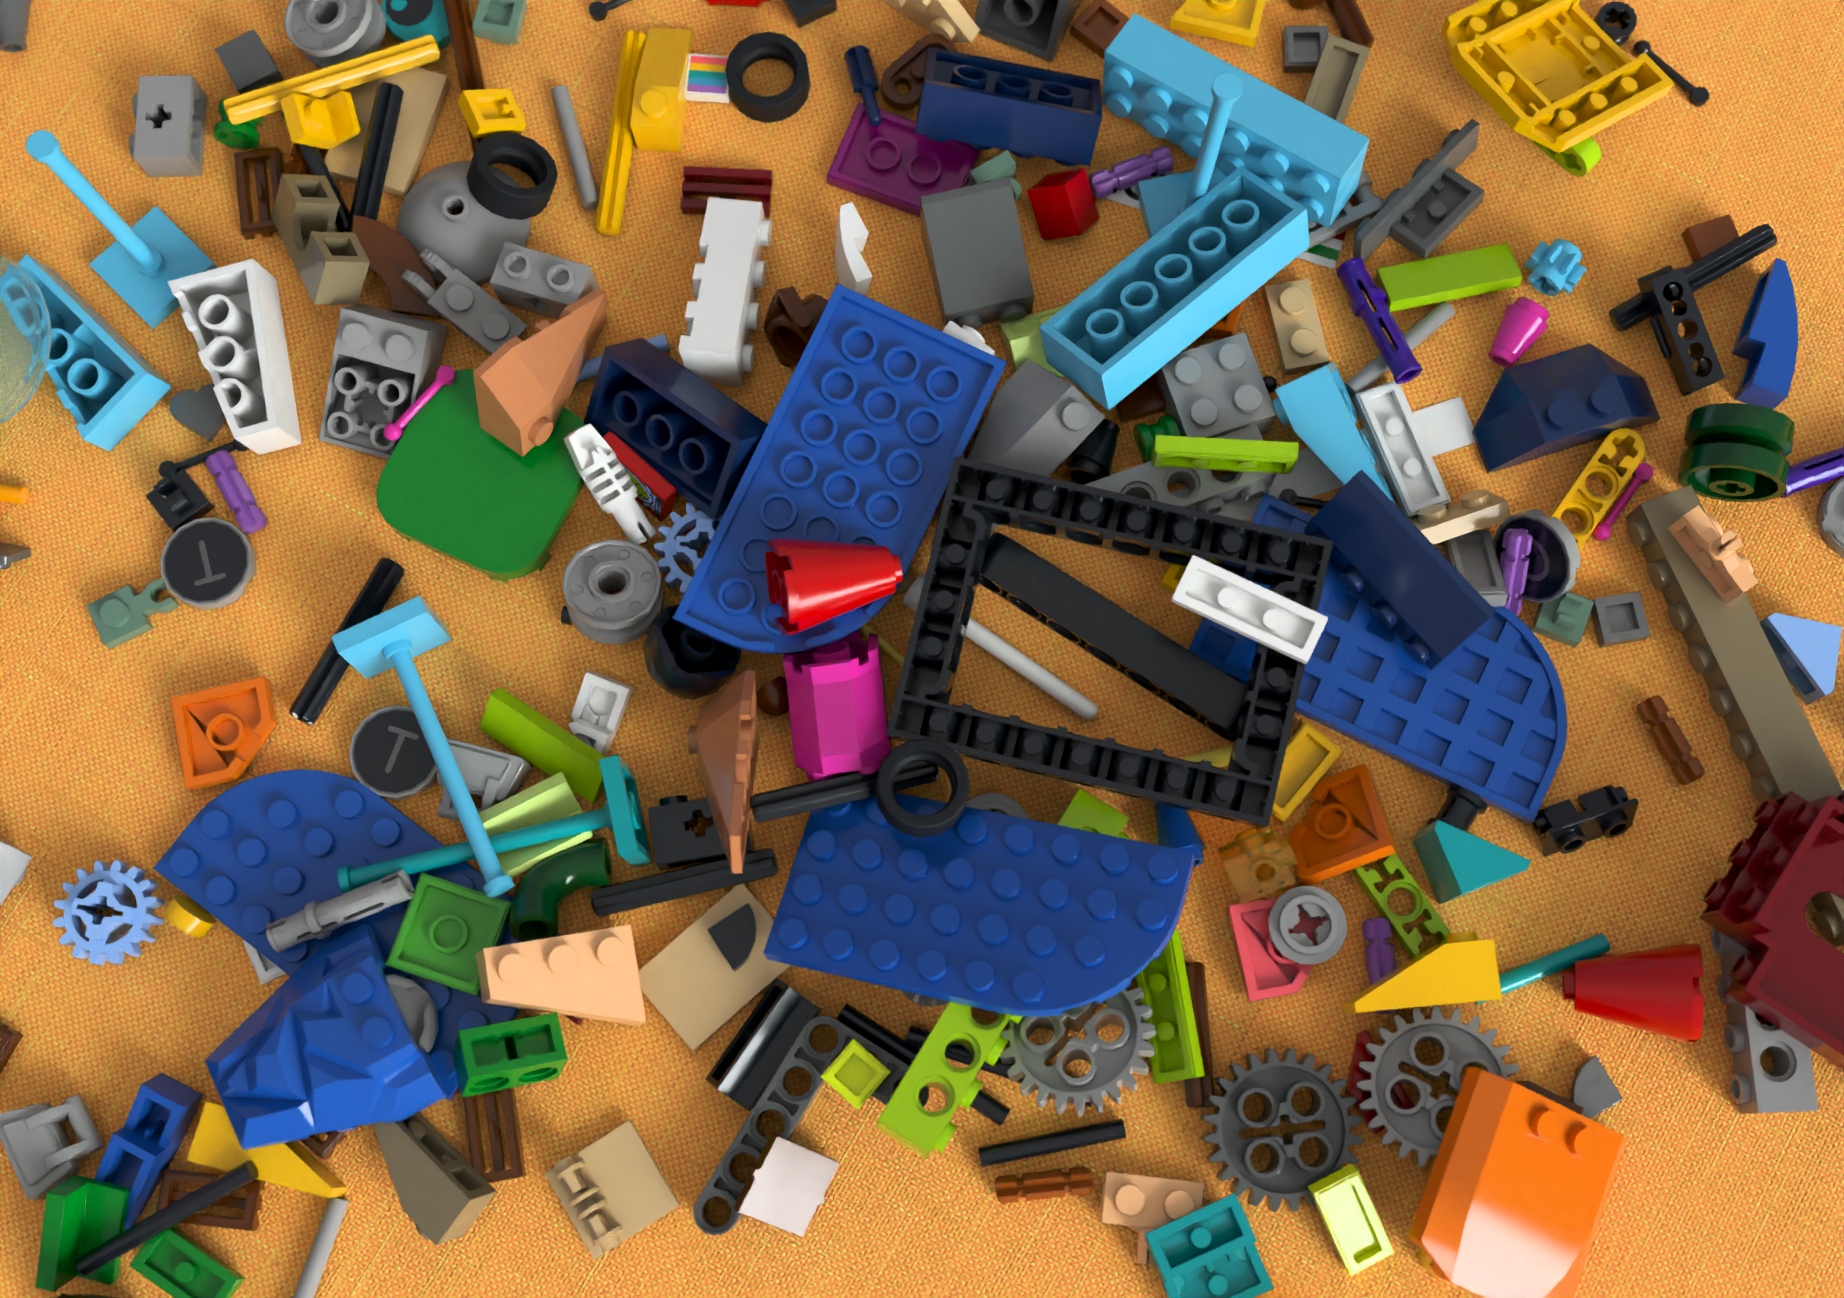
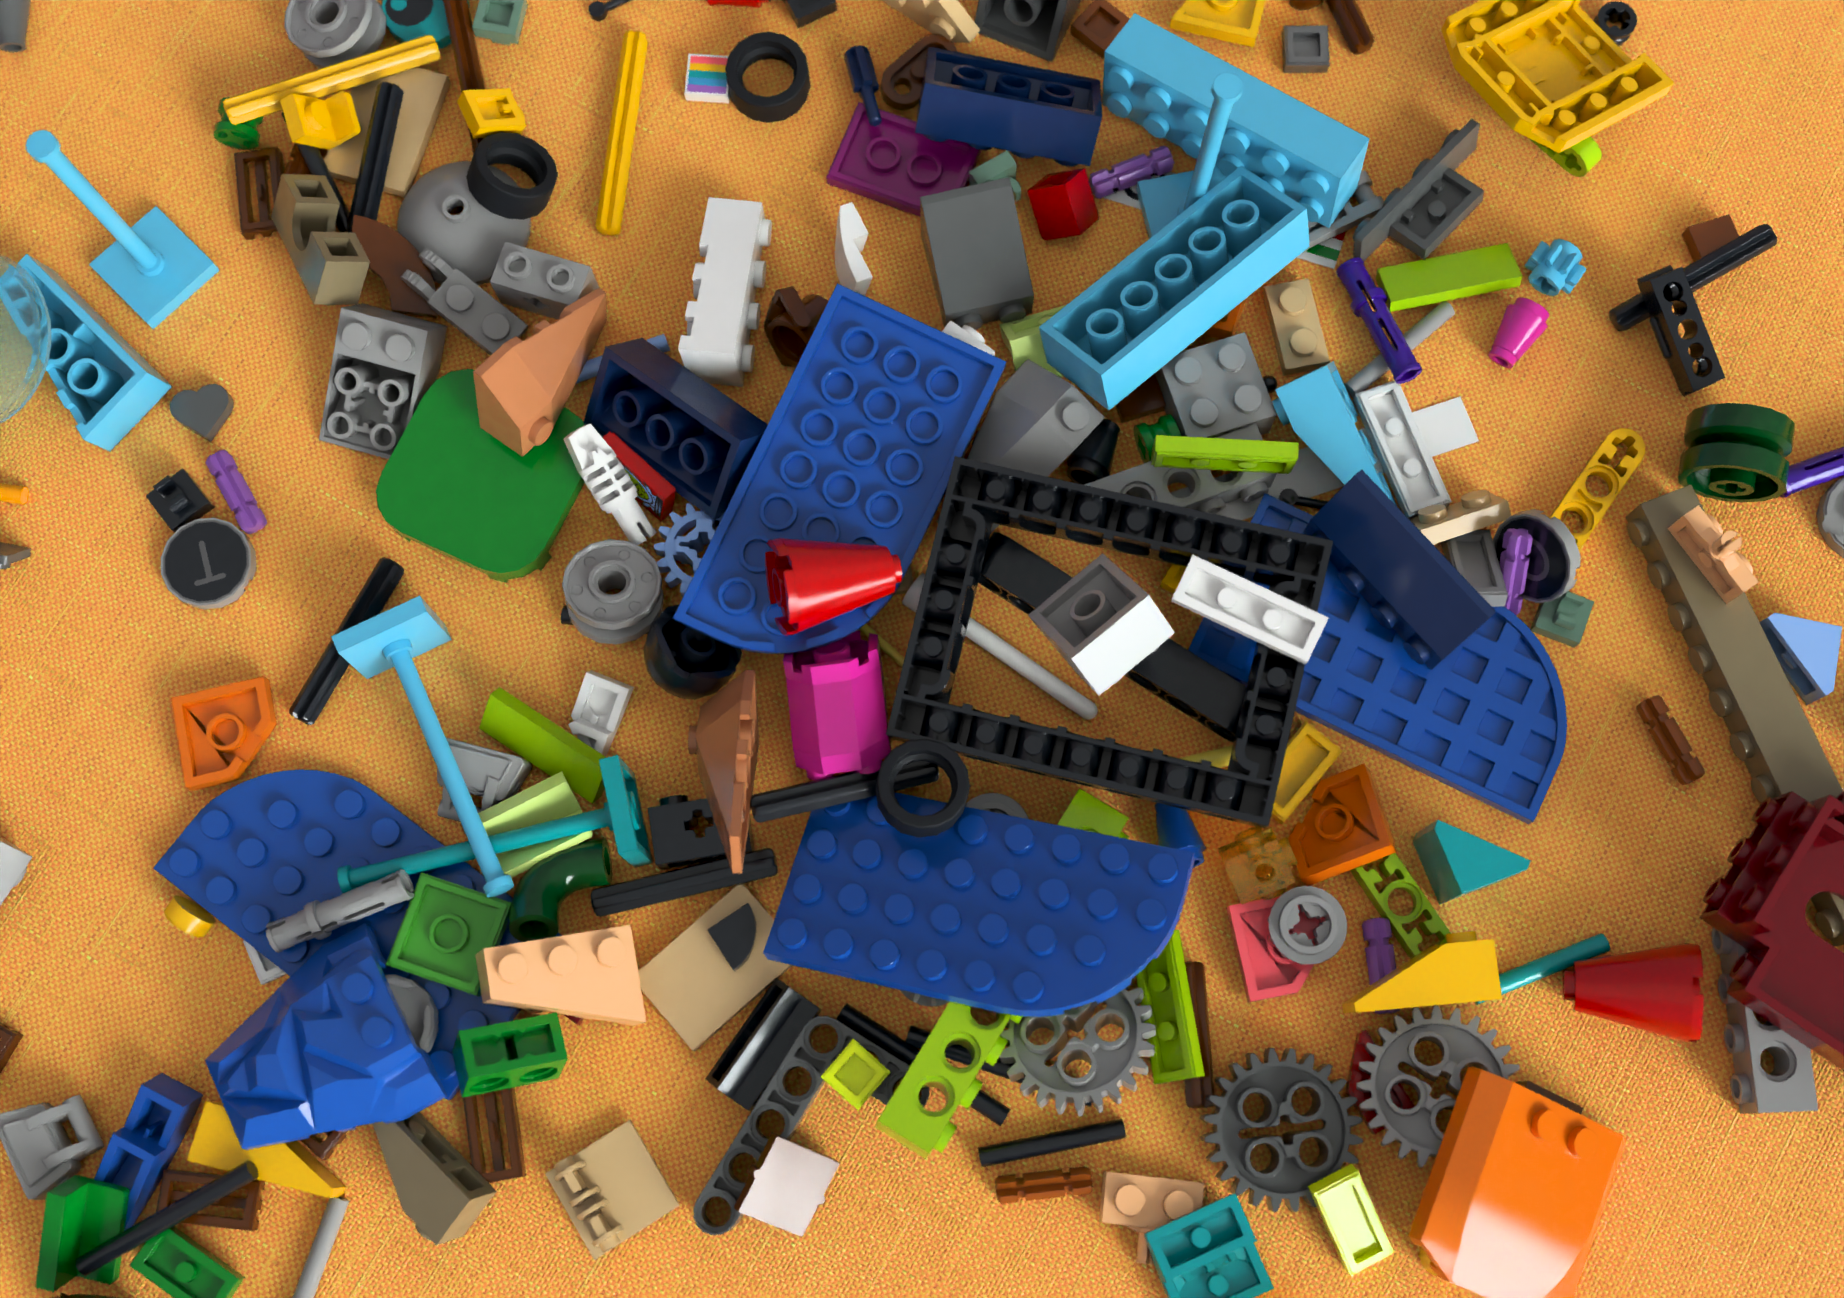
(103, 933): light blue gear -> none
(125, 612): sand green plate -> none
(169, 126): light grey brick -> none
(170, 468): black hinge -> none
(244, 348): white wedge -> none
(249, 62): dark grey brick -> none
(392, 754): black tile -> none
(445, 376): dark pink hinge -> none
(575, 147): light grey bar -> none
(660, 90): yellow slope -> none
(724, 178): dark red tile -> none
(773, 697): reddish brown hinge -> none
(1102, 623): none -> light grey slope
(1336, 77): dark tan tile -> none
(1460, 808): black bush -> none
(1559, 406): dark blue wedge -> none
(1593, 1088): flat silver tile -> none
(1604, 814): black hinge -> none
(1619, 619): flat silver tile -> none
(1640, 475): dark pink hinge -> none
(1697, 95): black hinge -> none
(1769, 339): blue slope -> none

